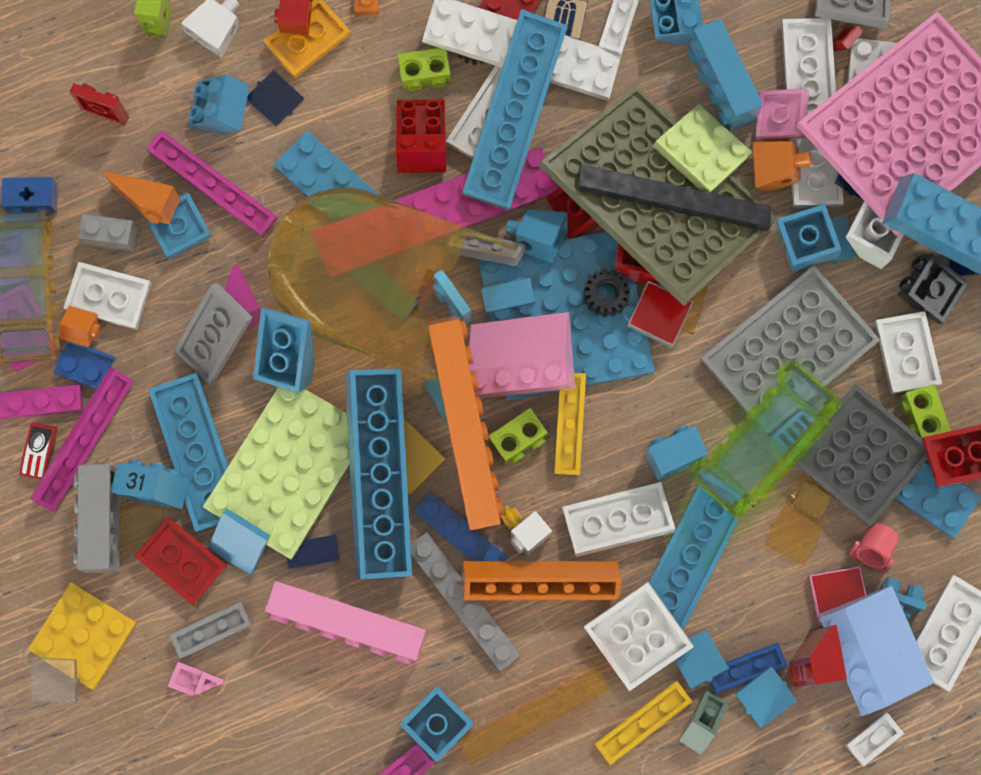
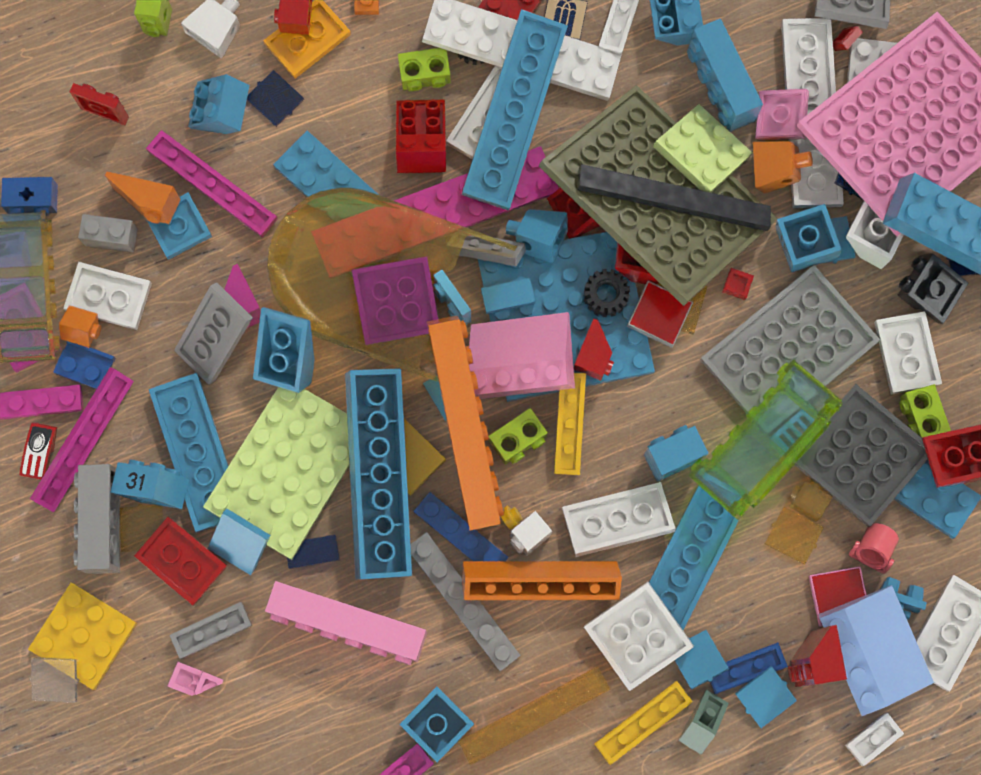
(395, 299): none -> magenta plate
(594, 353): none -> red slope
(738, 283): none -> red tile

